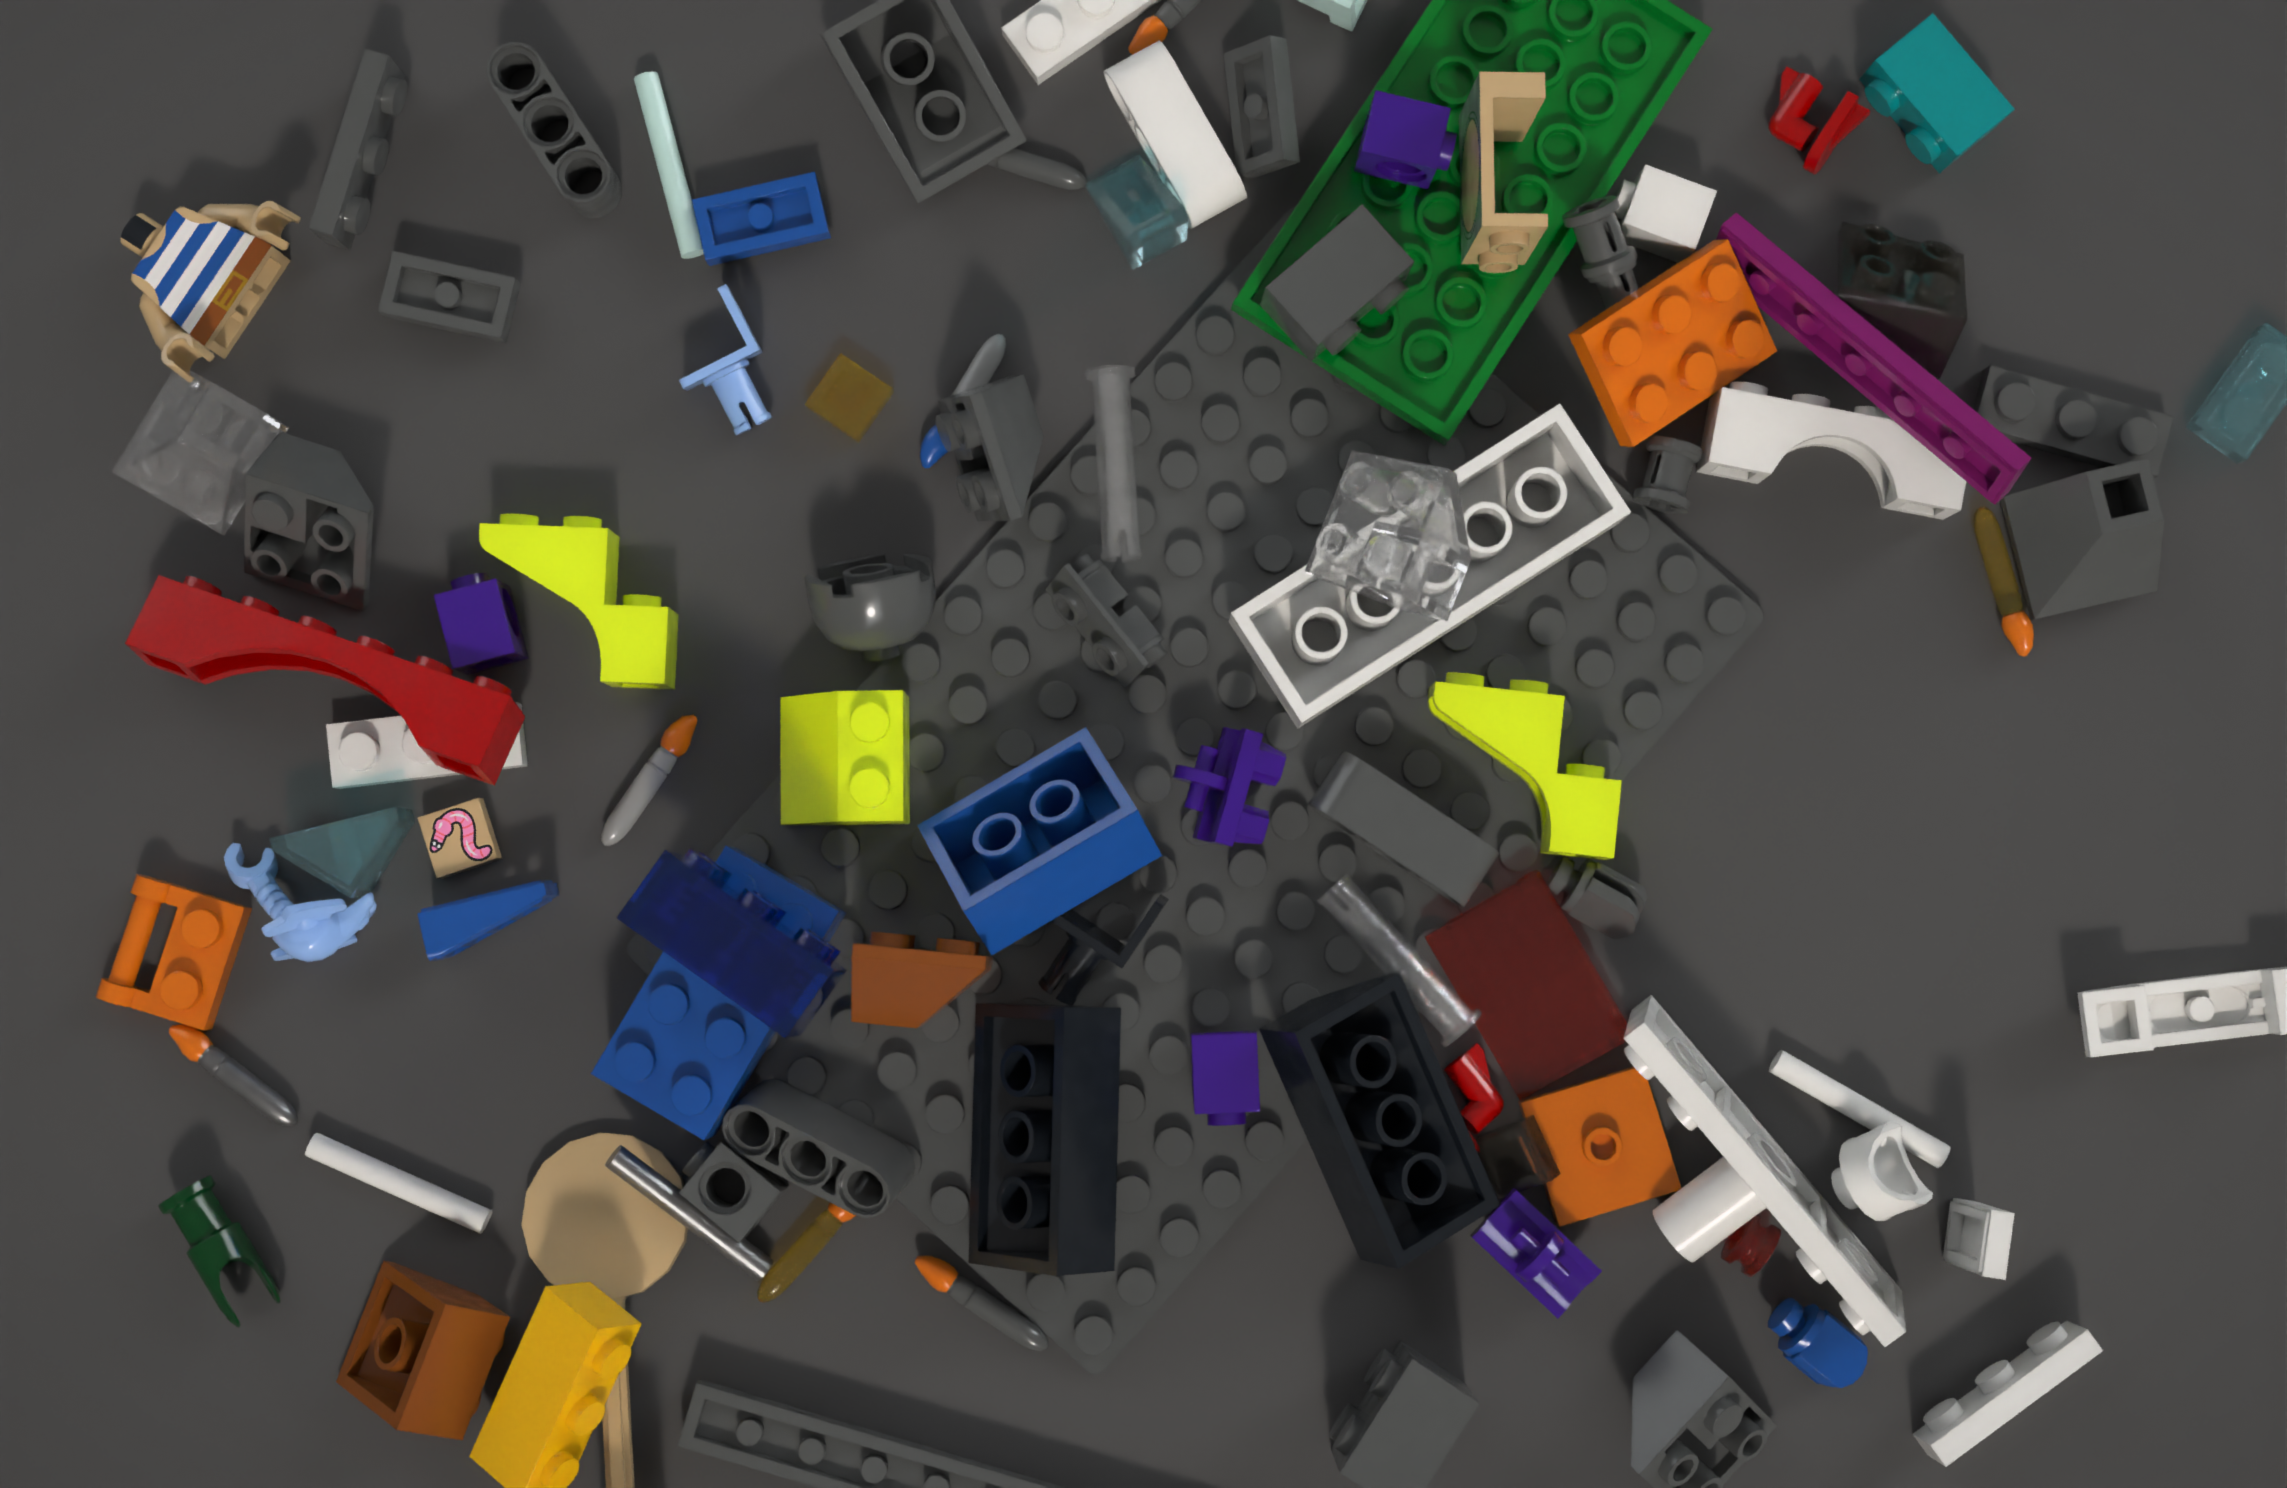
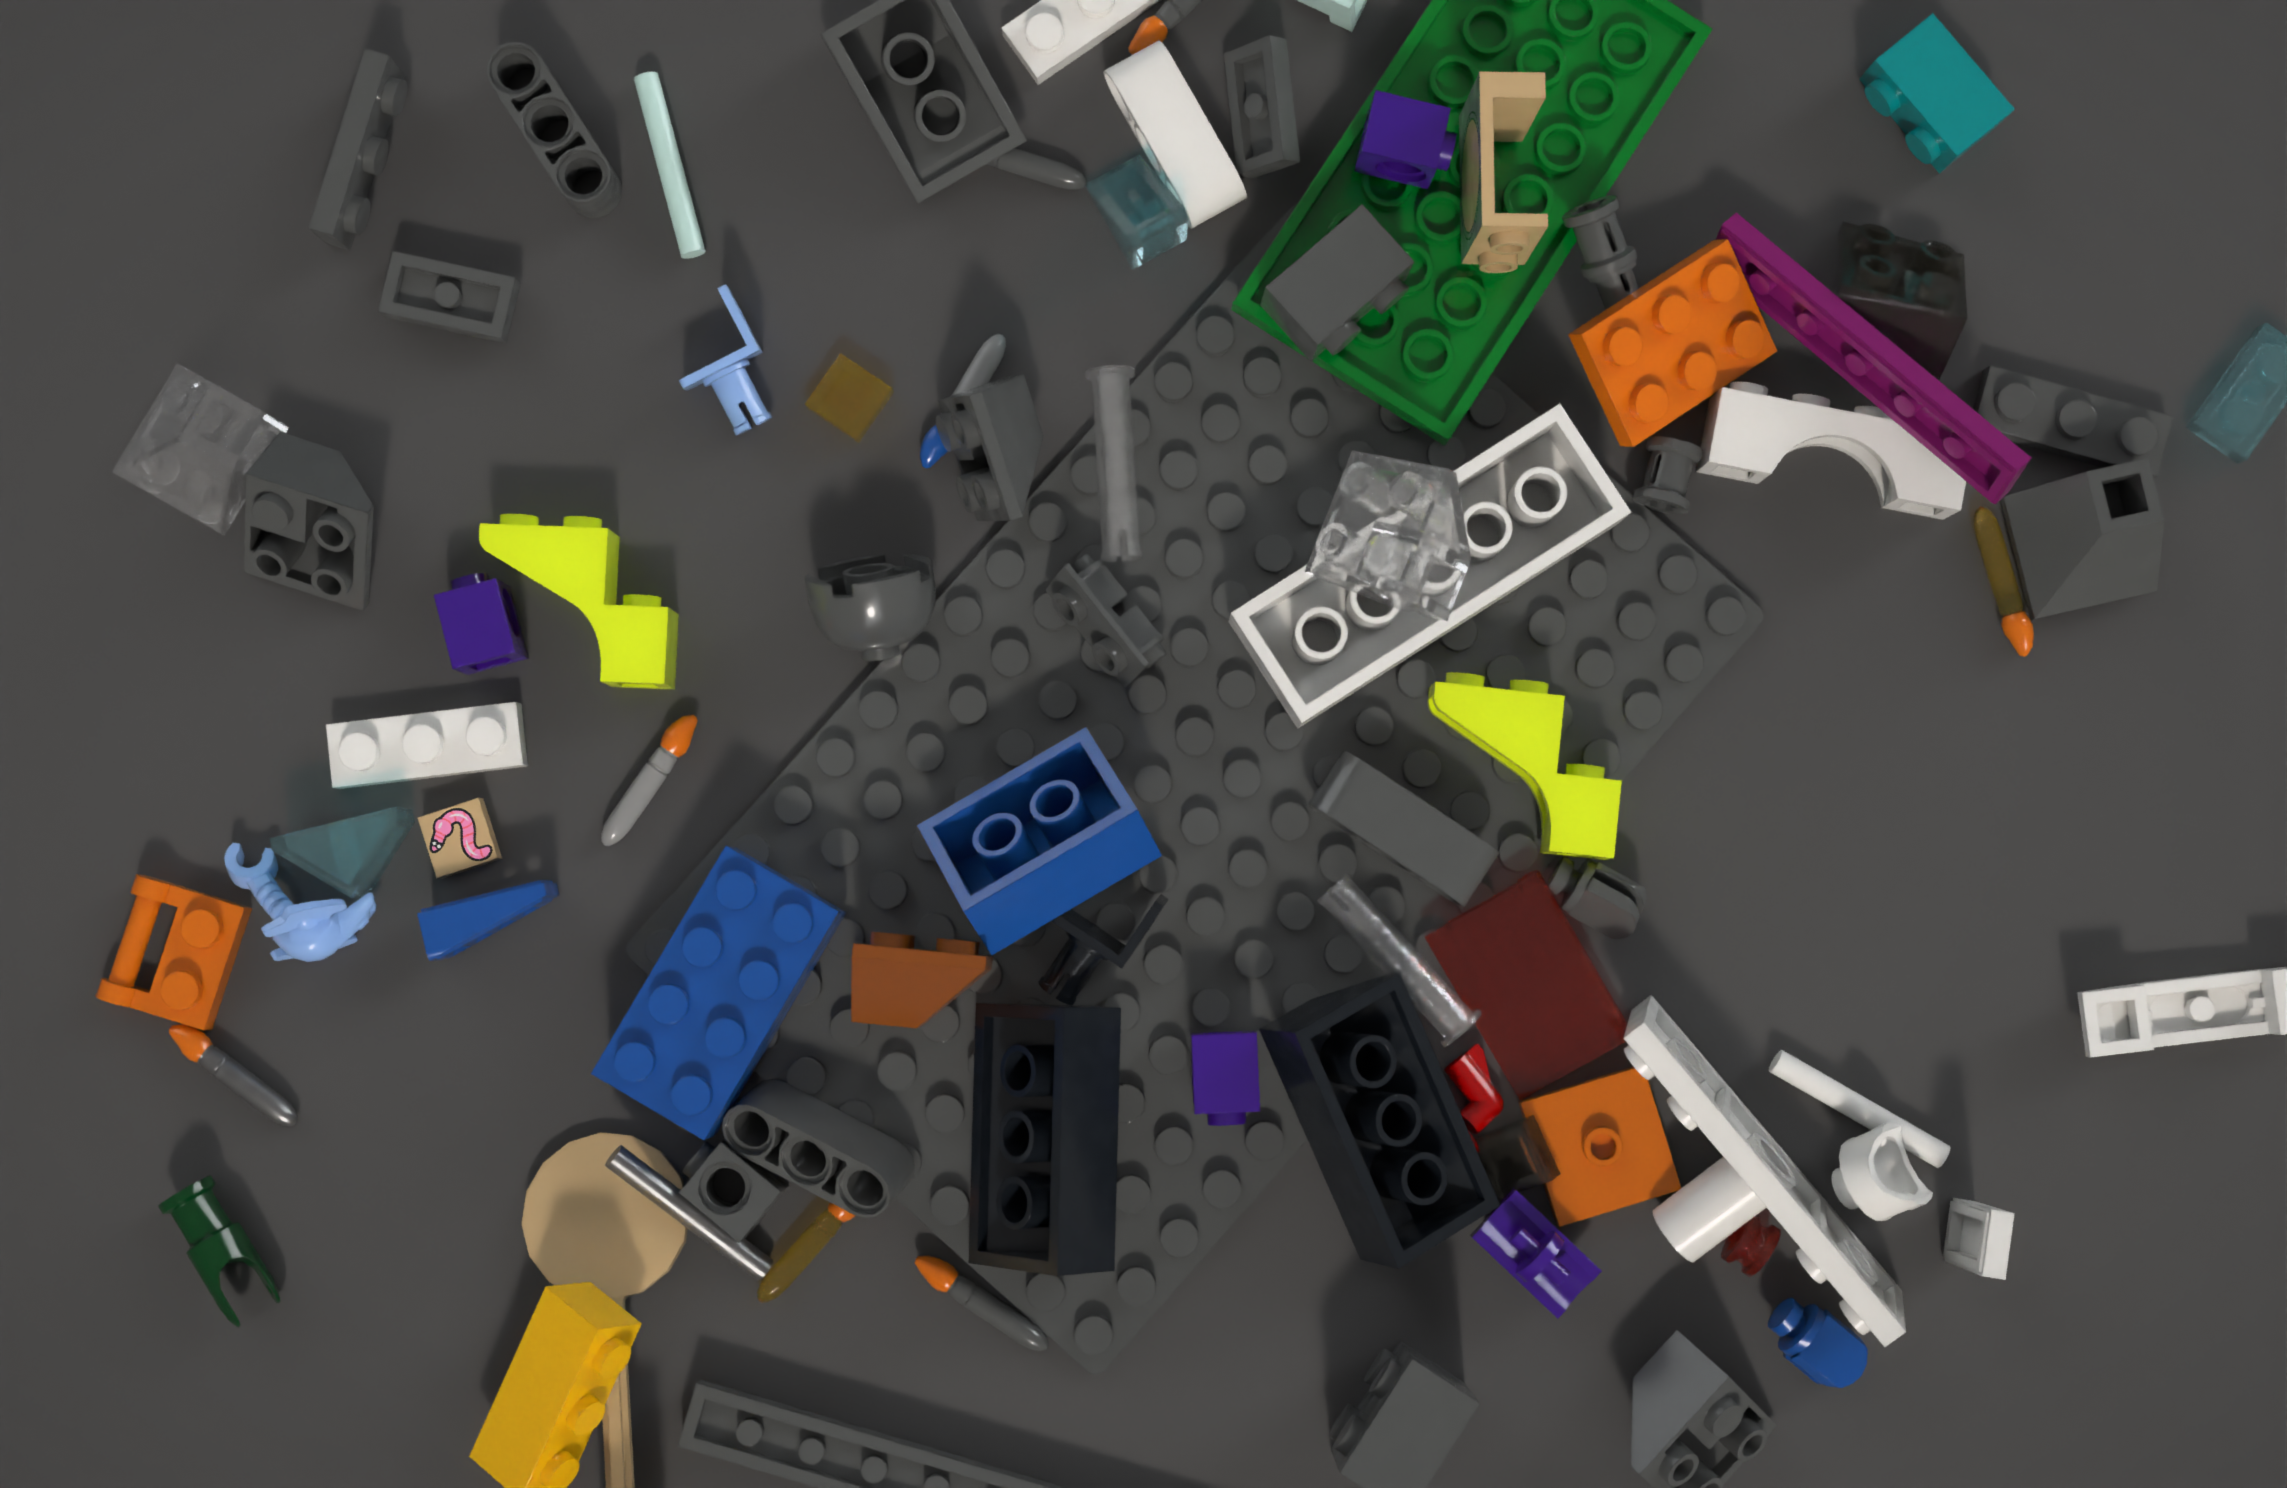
(205, 275): torso -> none
(210, 638): red arch -> none
(398, 1183): white bar -> none
(422, 1352): dark orange slope -> none
(734, 940): clear blue brick -> none
(761, 218): blue plate -> none
(845, 758): neon yellow slope -> none
(1222, 783): dark purple hips -> none
(1663, 213): white brick -> none
(1787, 124): red piece -> none
(2005, 1390): white plate -> none

